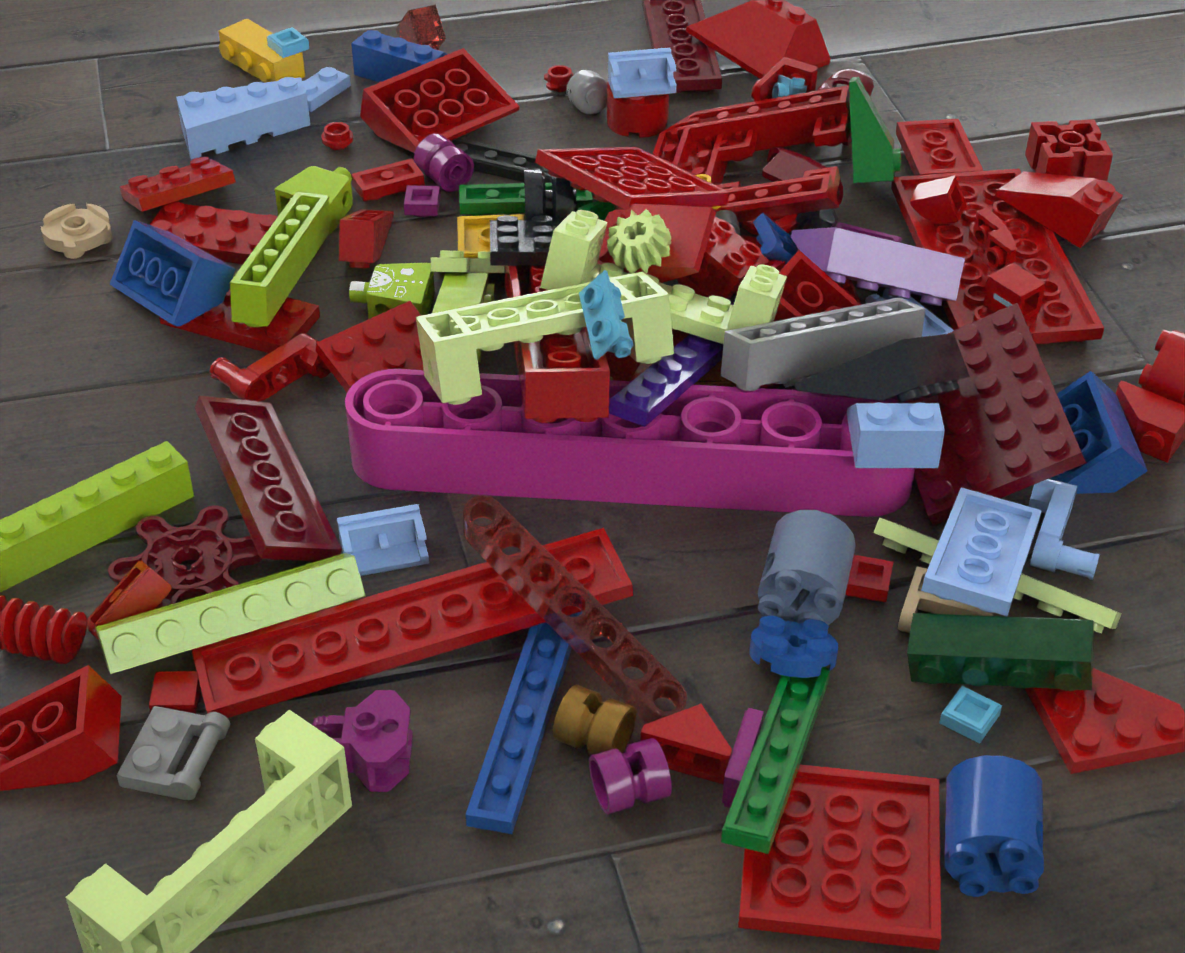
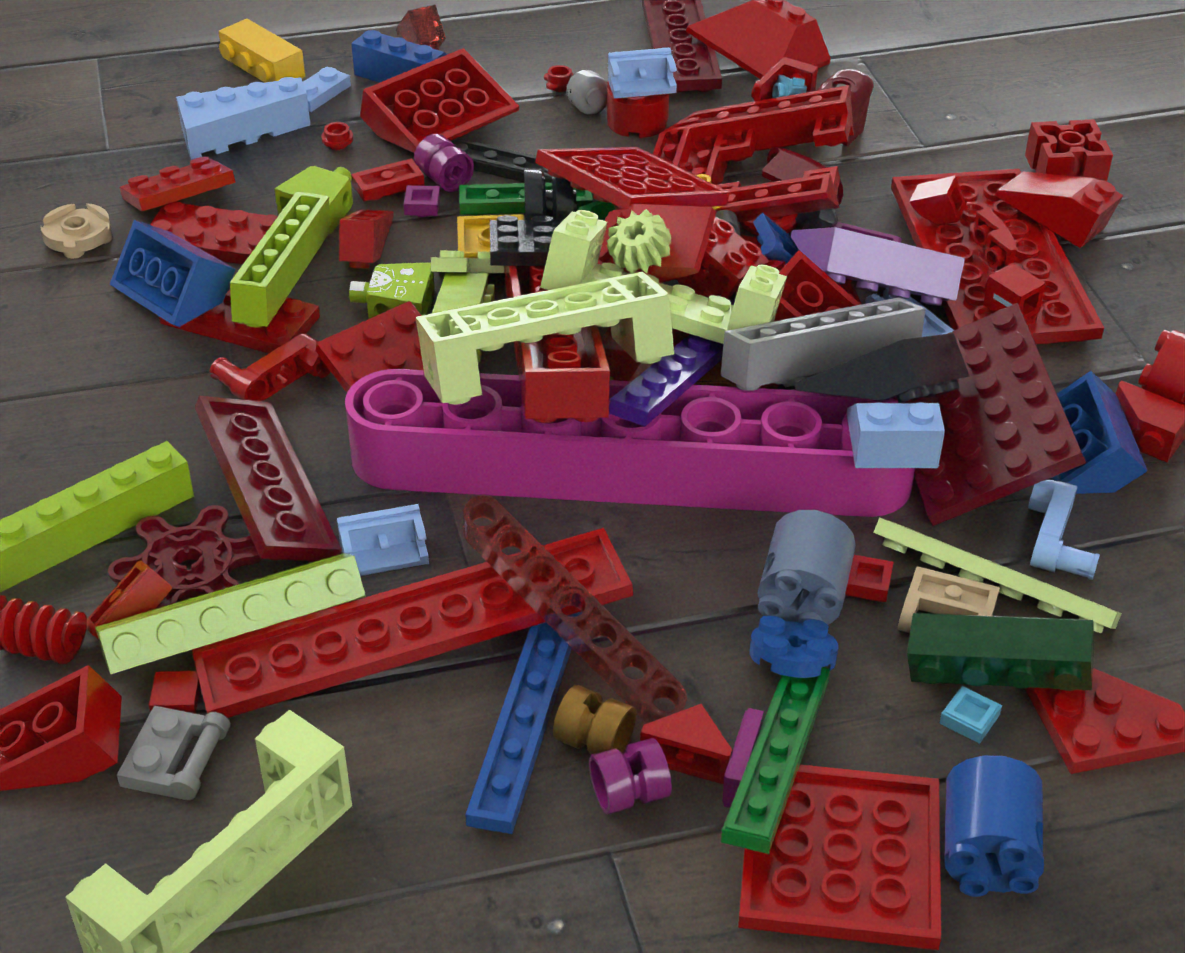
(288, 42): medium azure tile -> none
(374, 739): magenta hinge -> none
(603, 318): medium azure hinge -> none
(872, 143): green slope -> none
(937, 147): red plate -> none
(982, 552): light blue plate -> none

